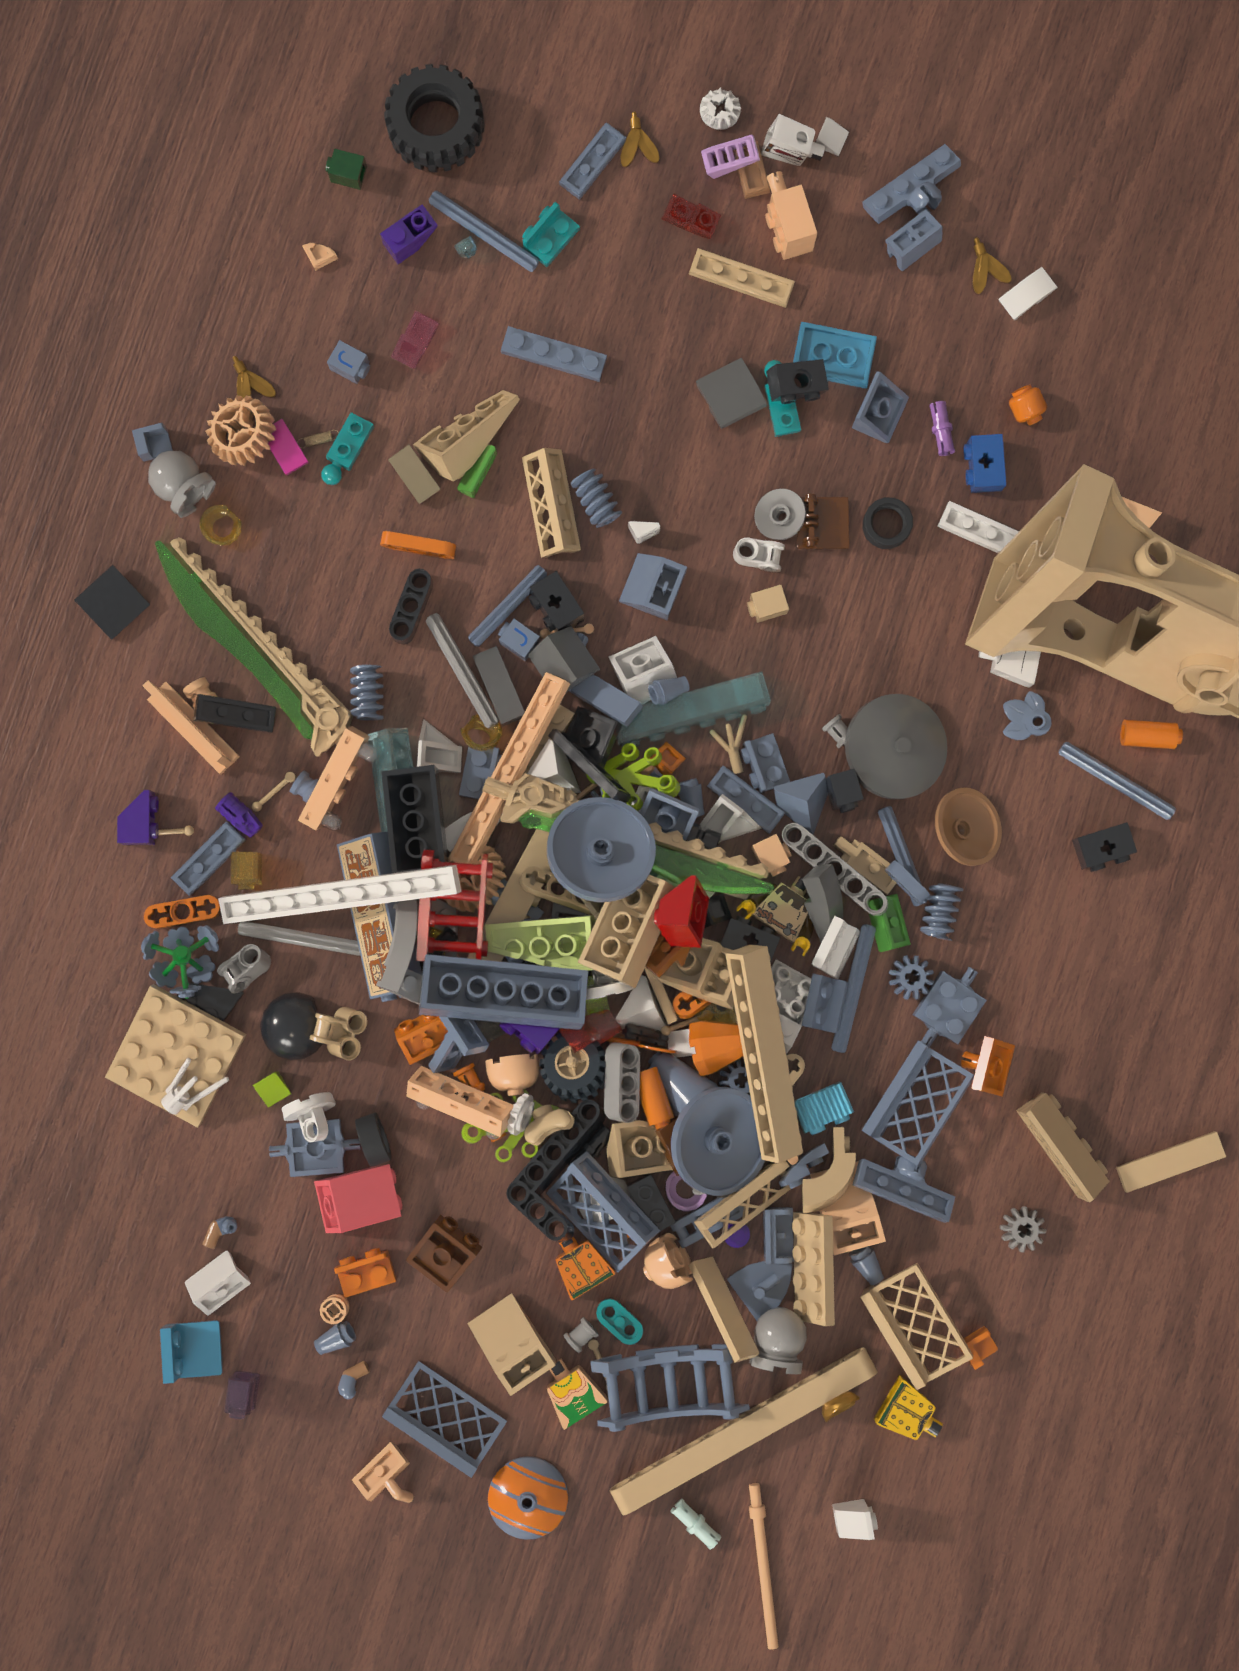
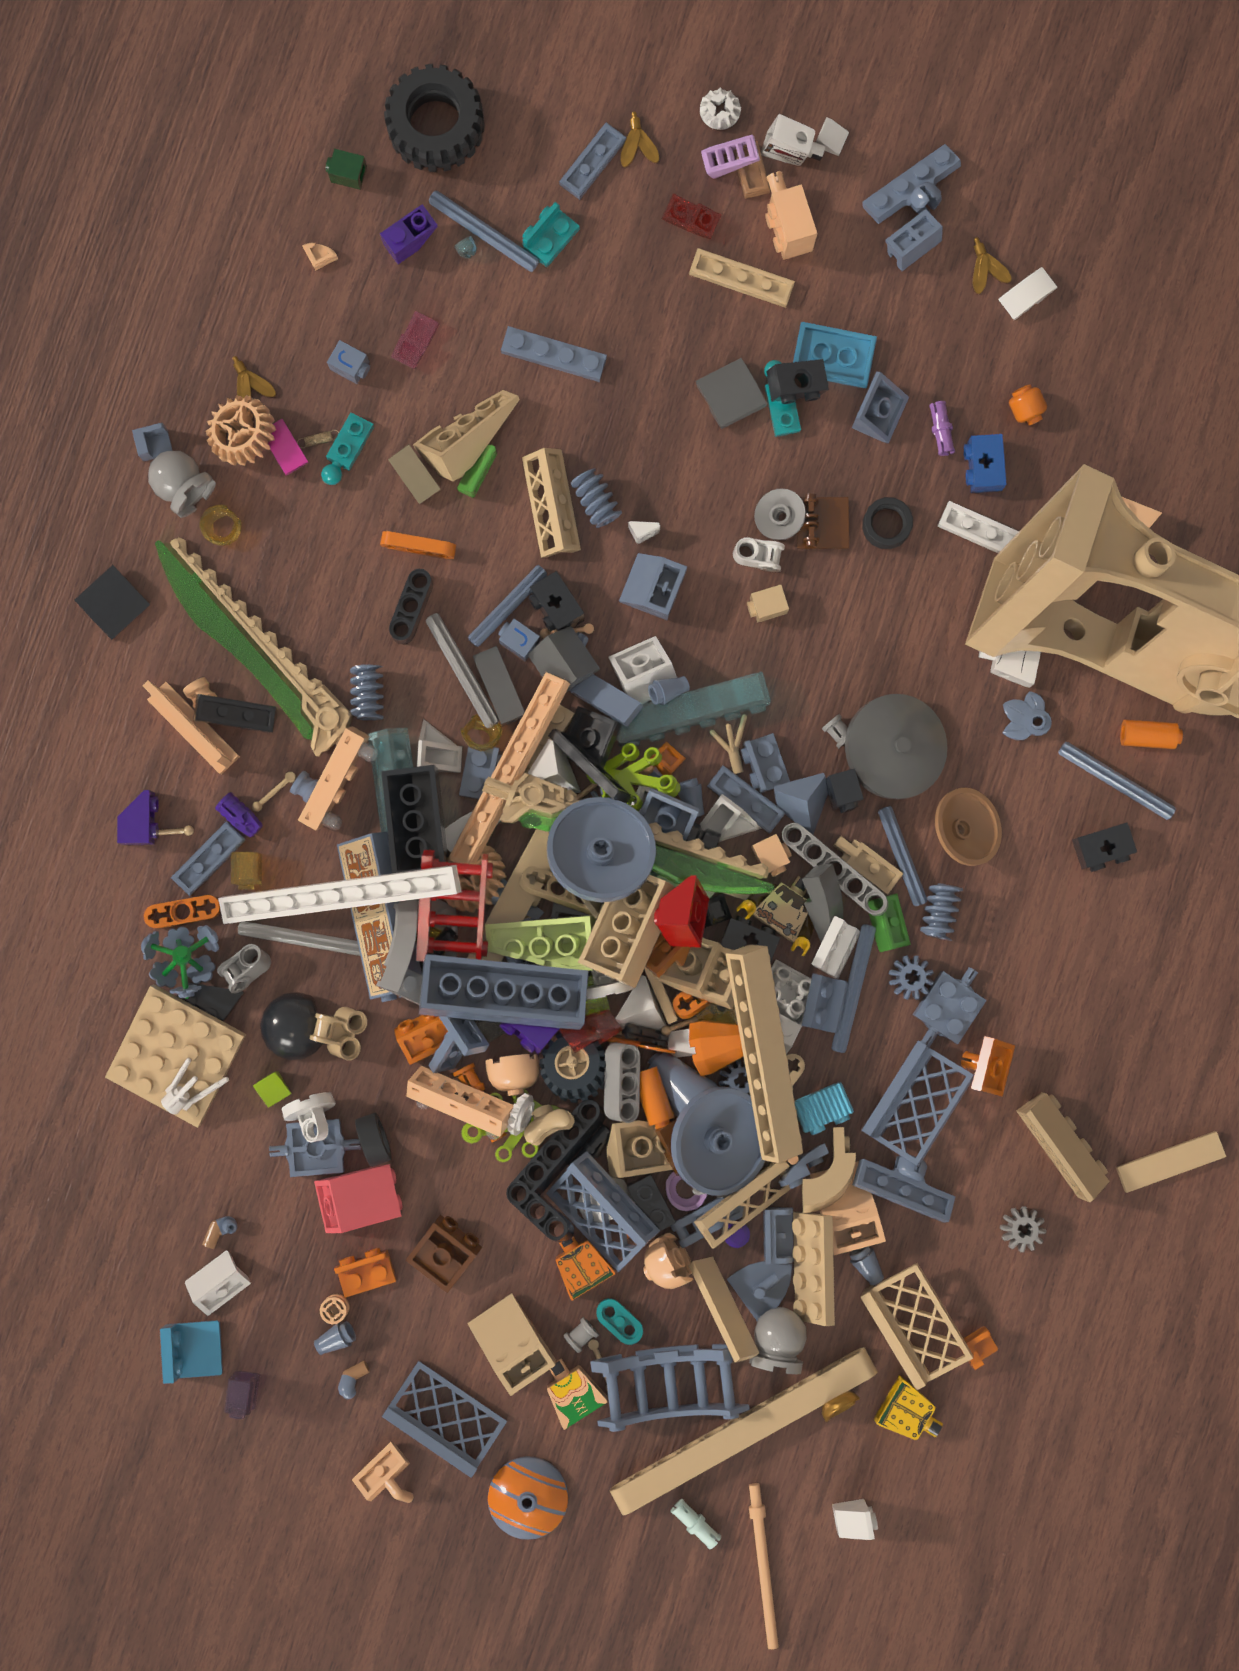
(907, 882): sand blue beam -> none

